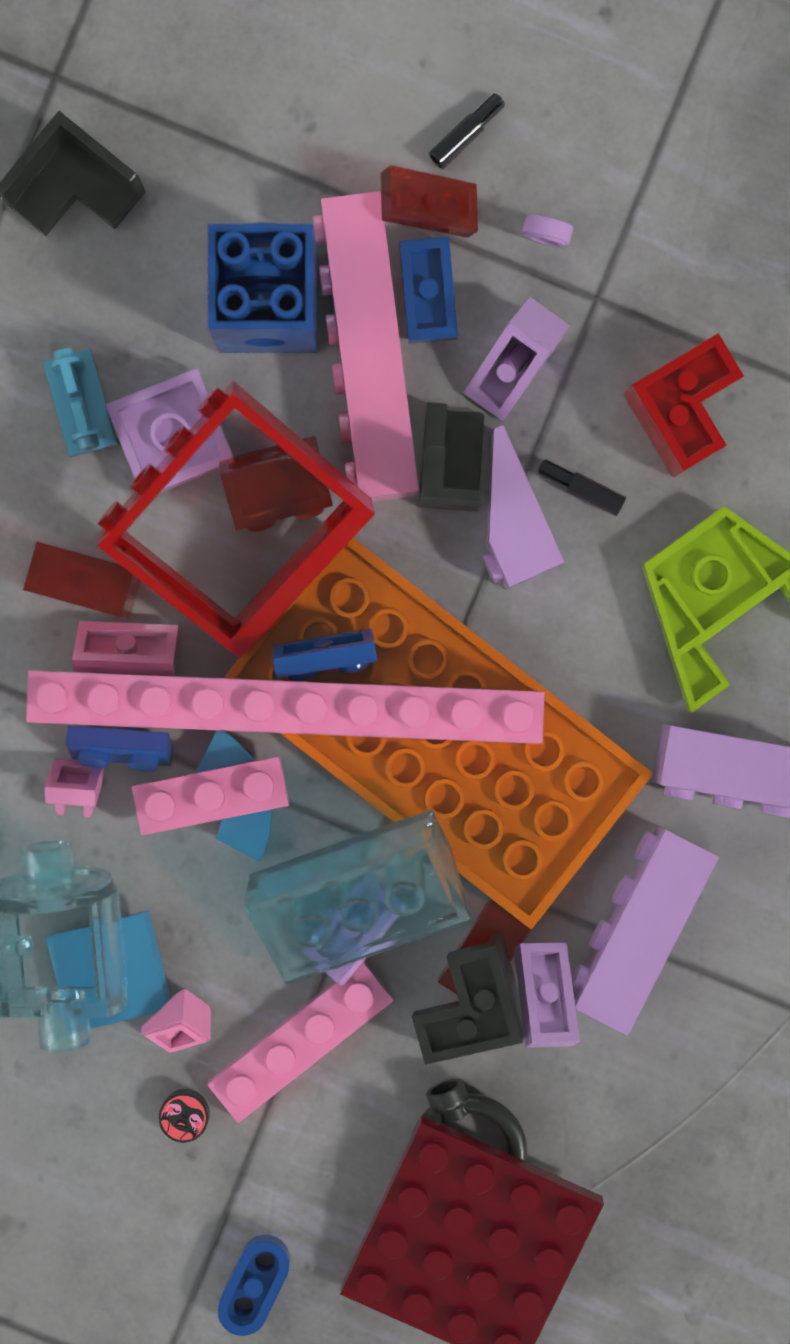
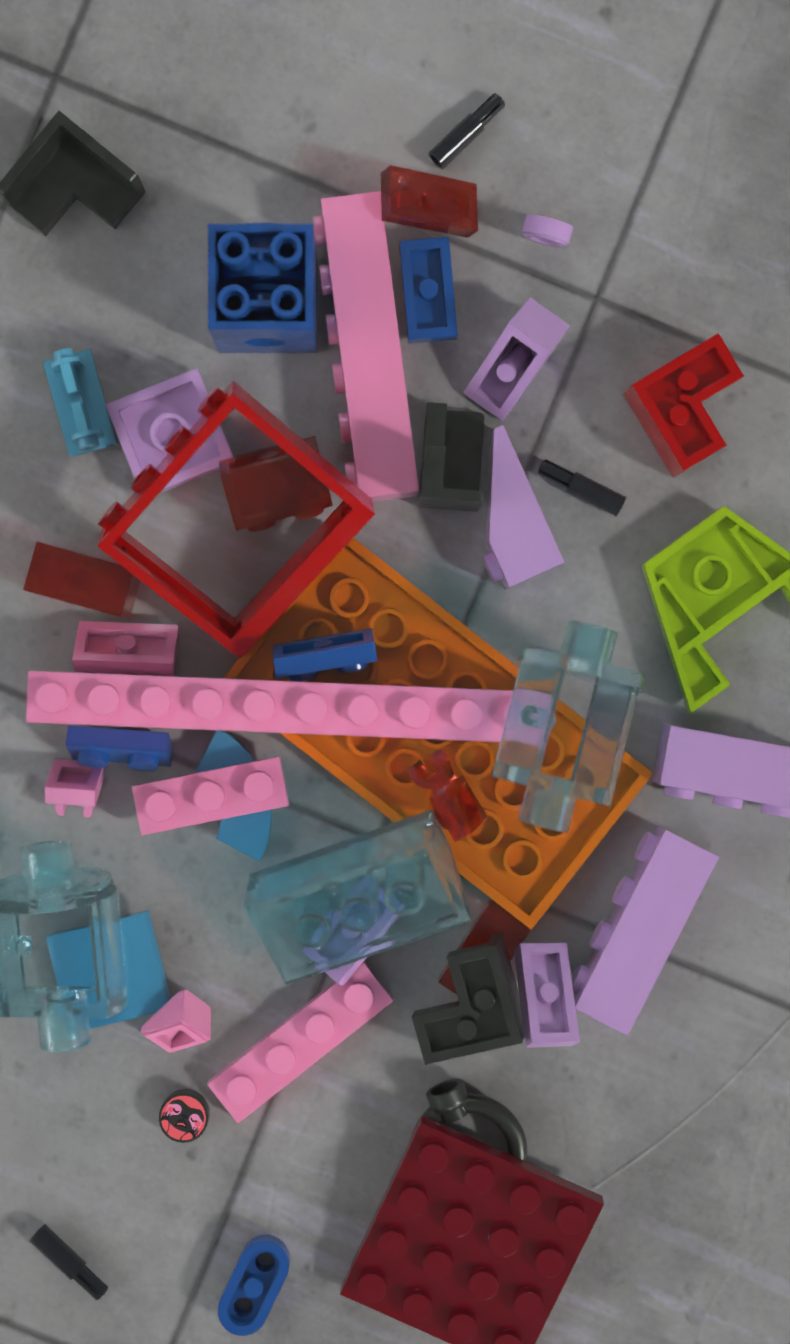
(68, 1261): none -> black pin
(453, 800): none -> clear red plate
(531, 716): none -> clear light blue piece

